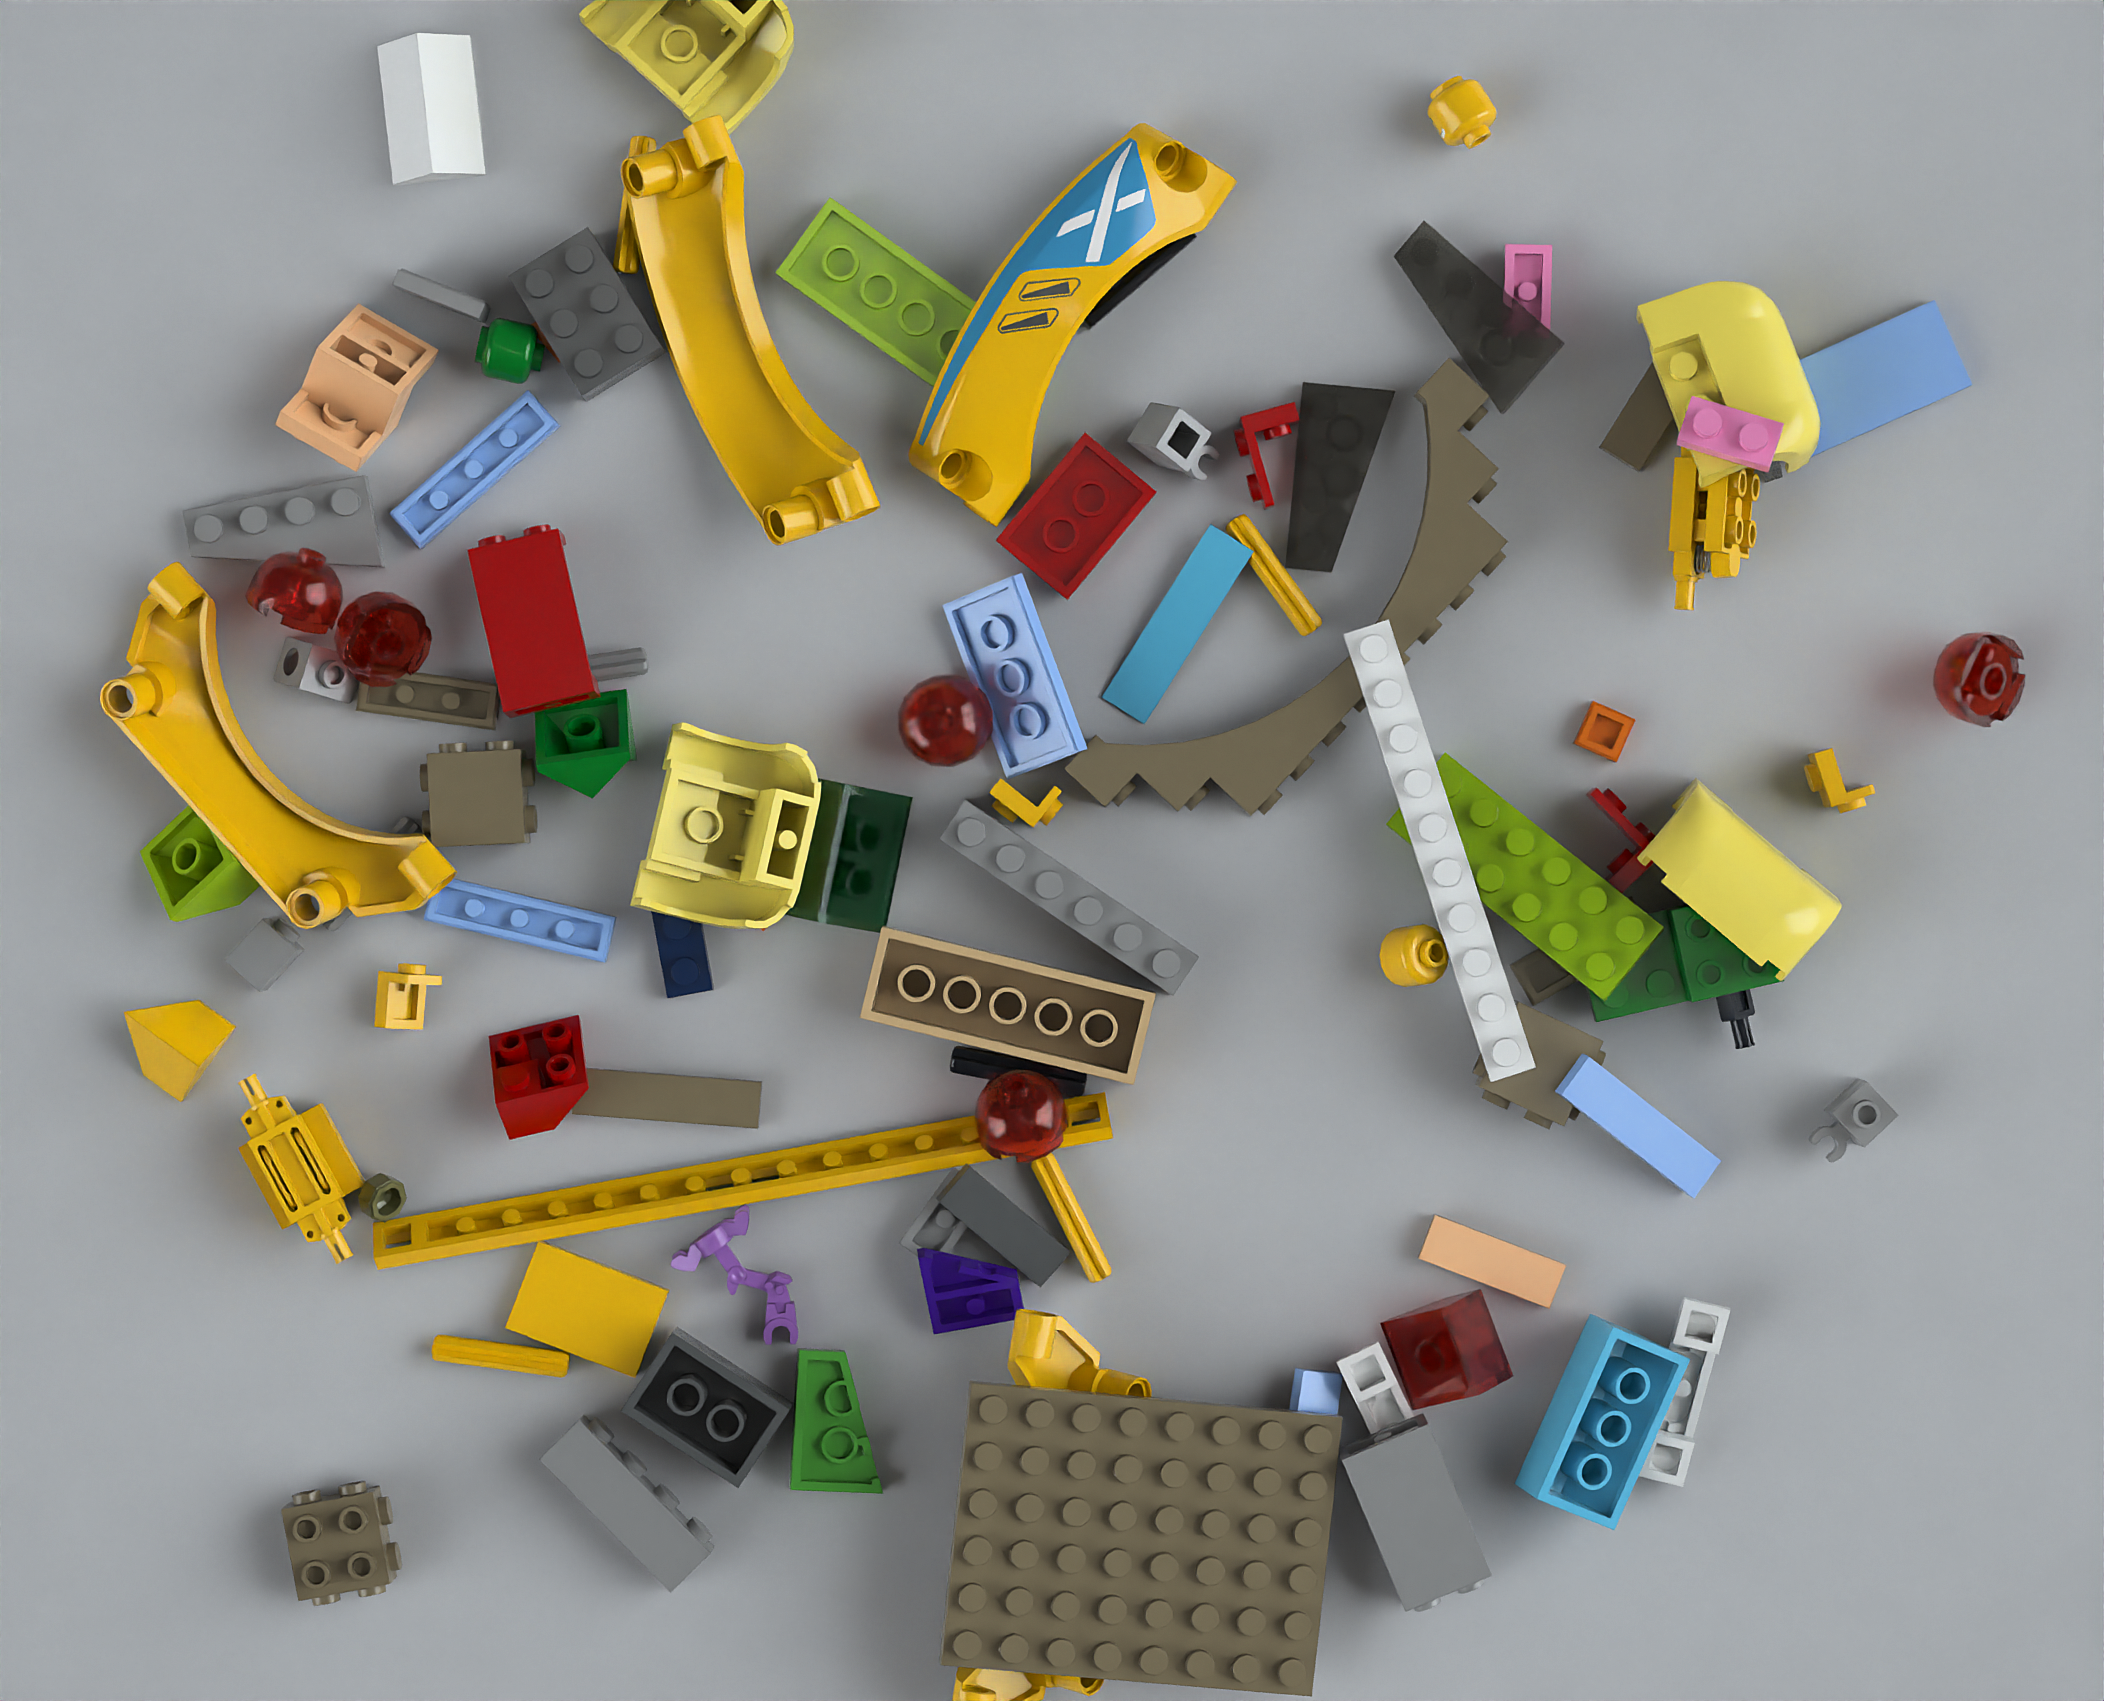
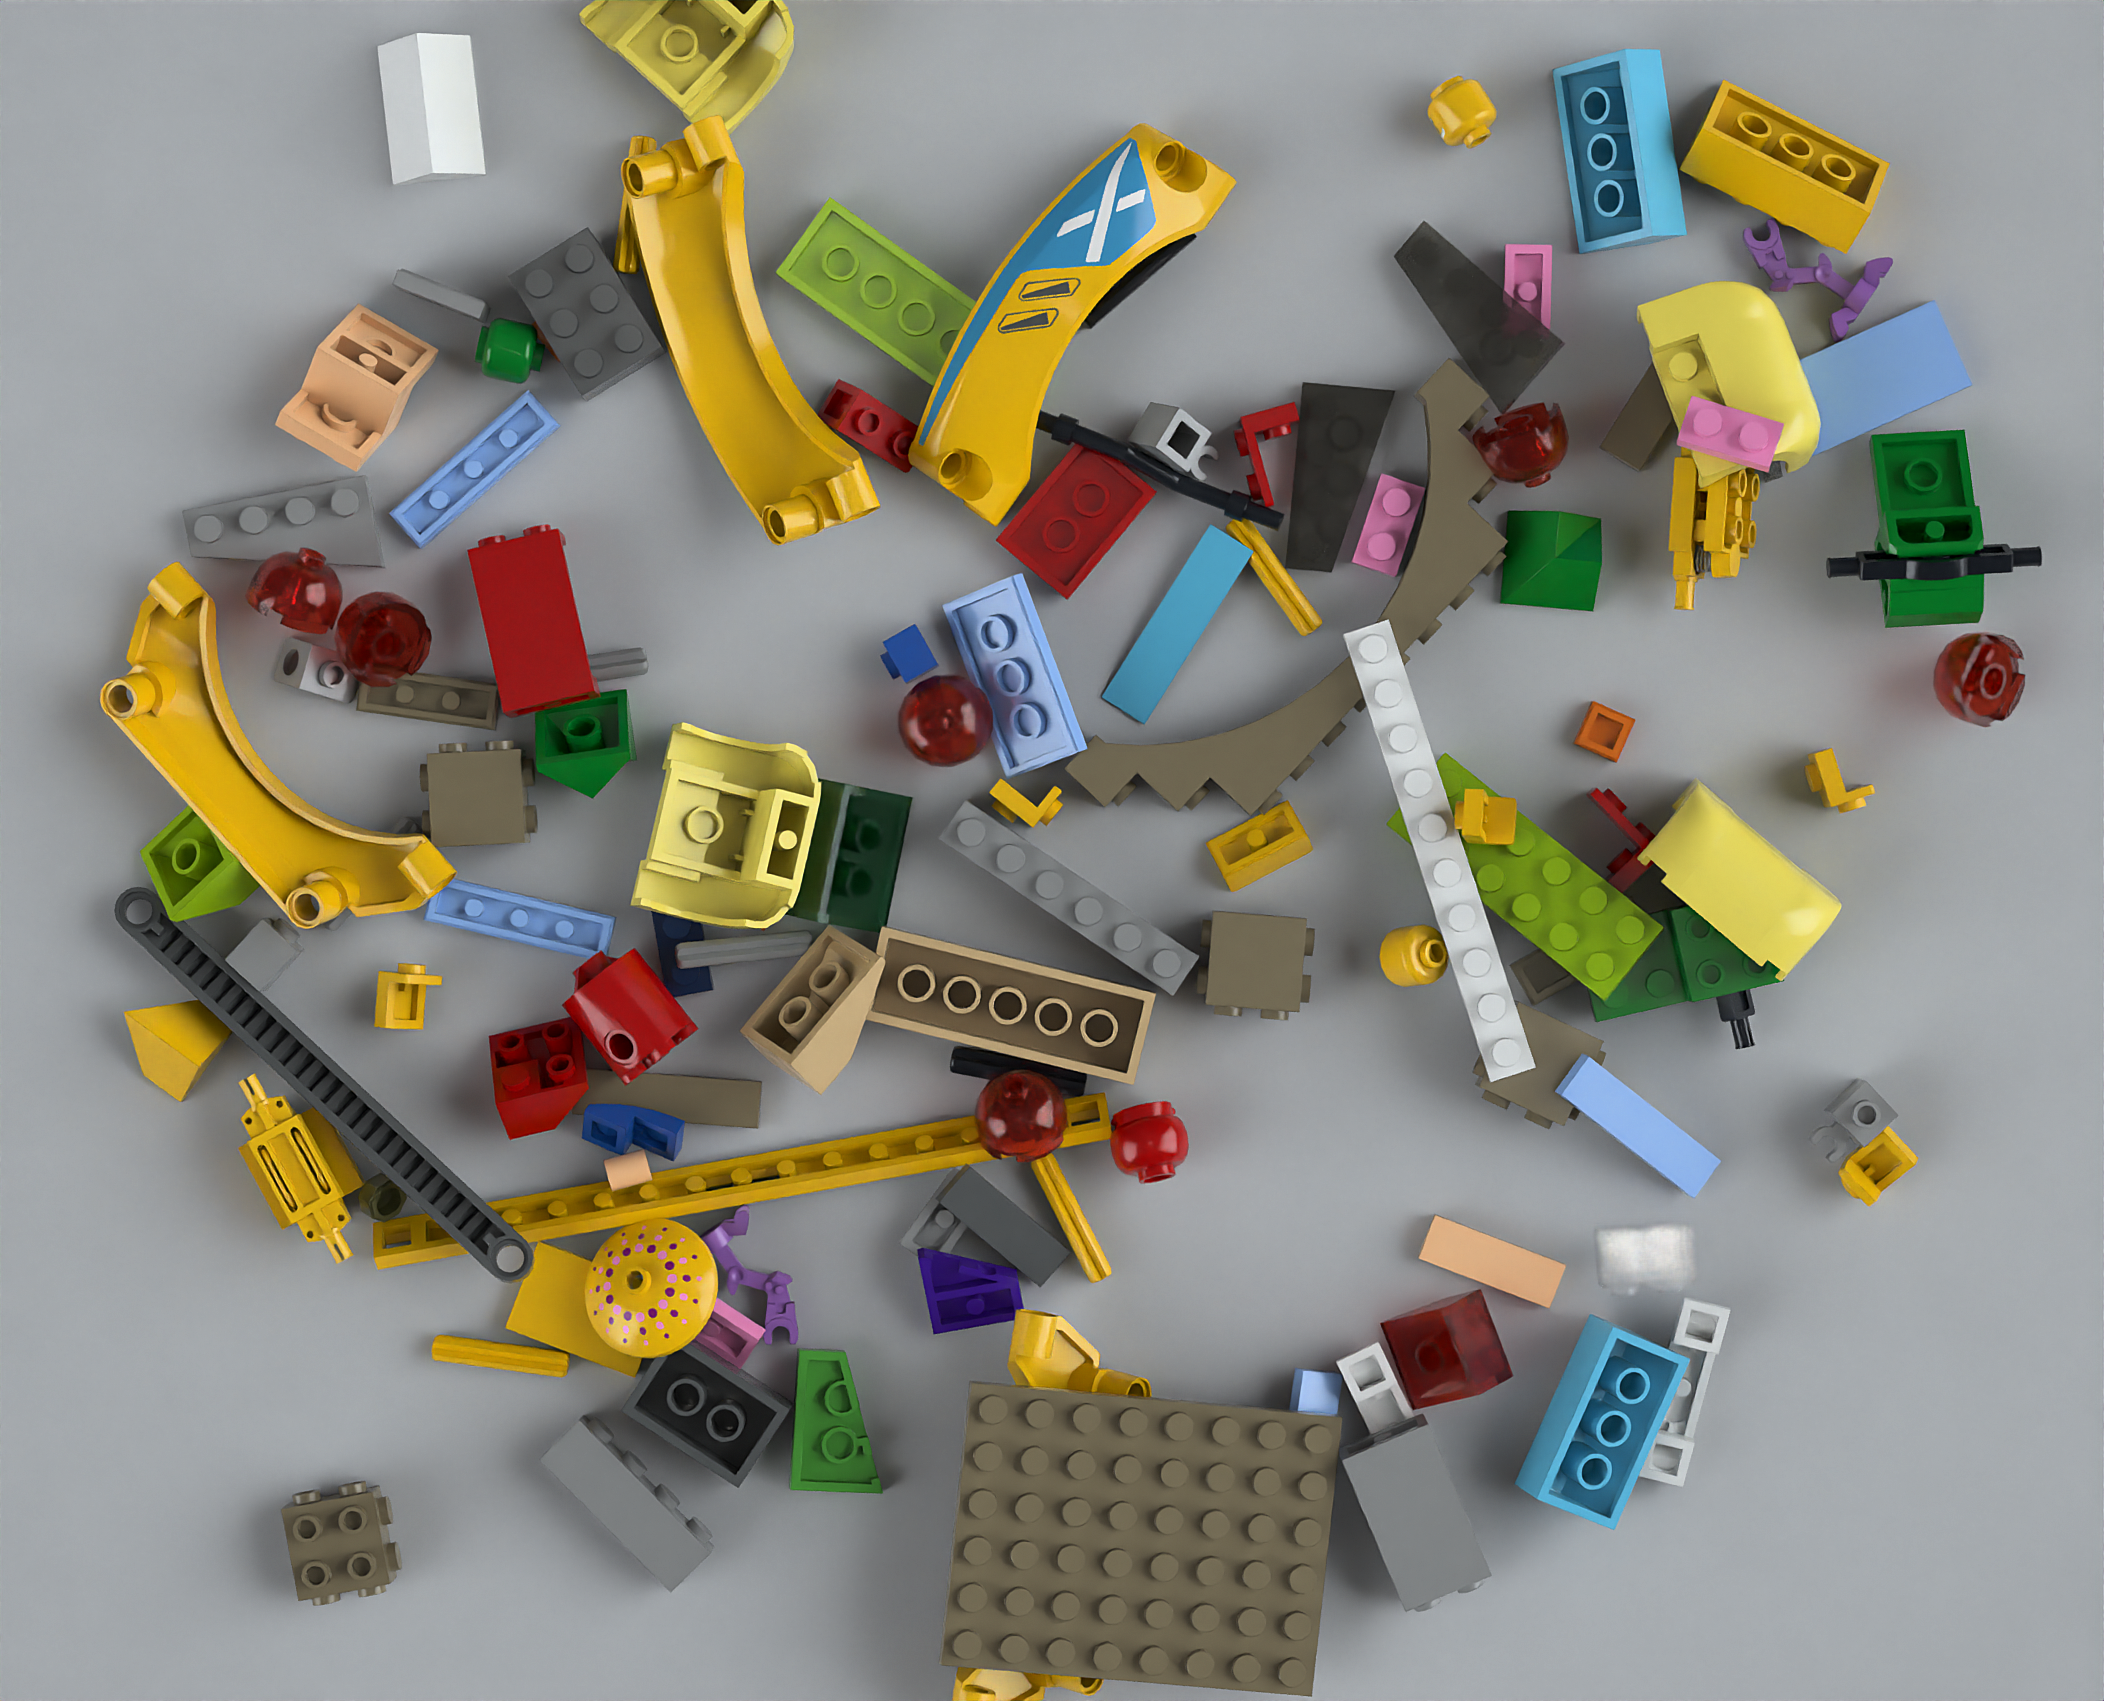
(325, 1086): none -> dark grey gear
(621, 1125): none -> blue slope
(627, 1013): none -> red cylinder
(628, 1170): none -> light nougat hinge
(674, 1294): none -> yellow dish
(730, 1334): none -> bright pink plate
(742, 949): none -> light grey axle
(818, 1010): none -> tan slope
(869, 424): none -> red bracket
(908, 655): none -> blue plate
(1149, 1141): none -> red piece
(1235, 504): none -> black bar
(1255, 963): none -> dark tan brick
(1259, 846): none -> yellow slope
(1388, 525): none -> bright pink plate
(1486, 818): none -> yellow bracket
(1524, 444): none -> clear red cylinder
(1551, 560): none -> green slope
(1619, 150): none -> medium azure slope
(1645, 1257): none -> clear brick
(1772, 259): none -> medium lavender piece
(1785, 167): none -> yellow slope
(1876, 1166): none -> yellow bracket
(1929, 533): none -> green piece

